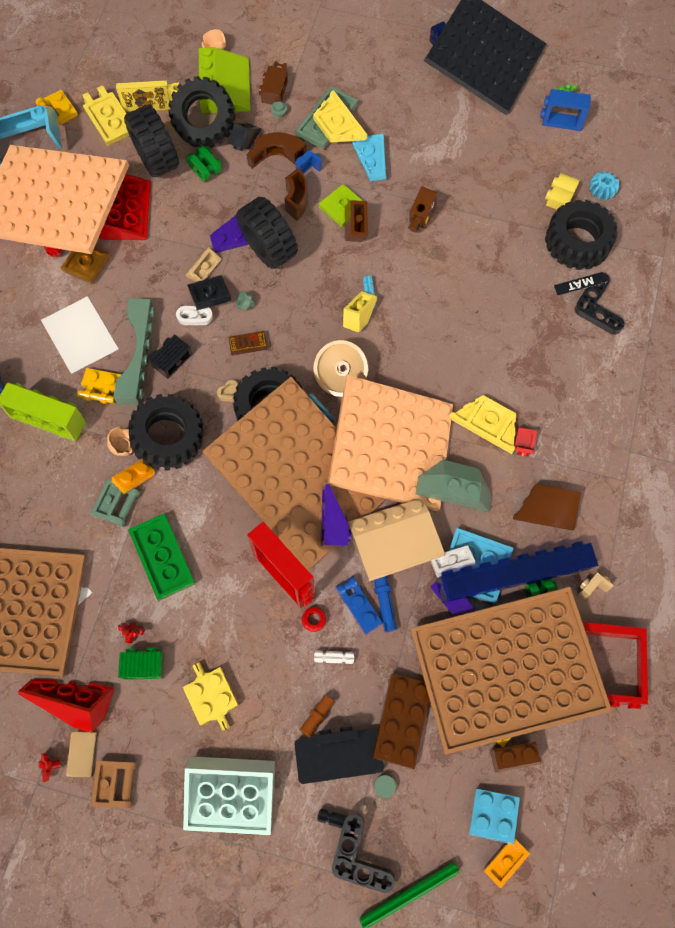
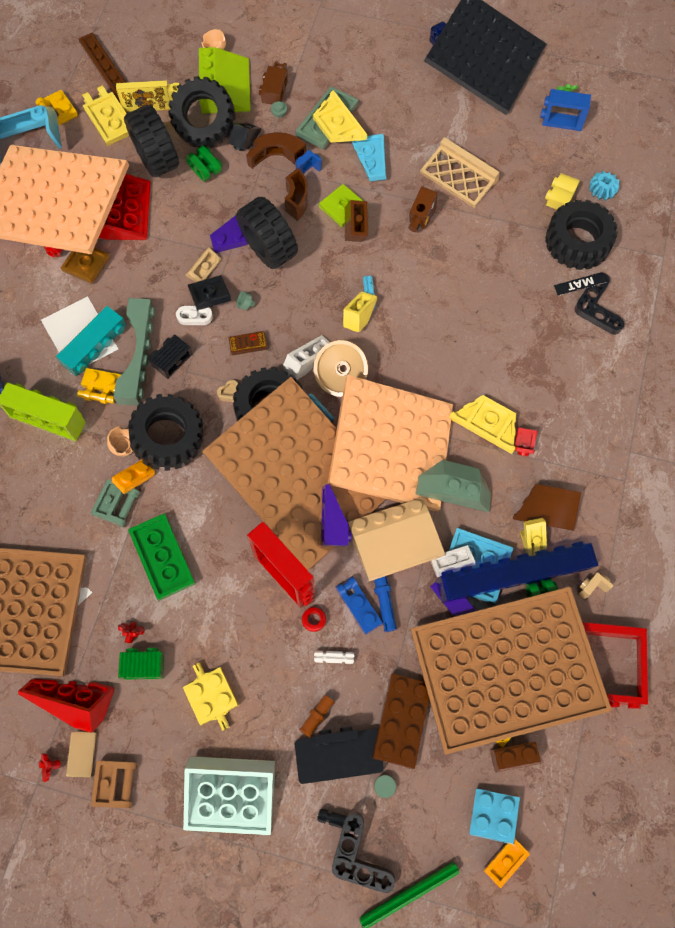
(91, 341): none -> teal brick
(102, 62): none -> reddish brown tile
(302, 359): none -> white slope
(466, 160): none -> tan fence
(534, 536): none -> light yellow slope

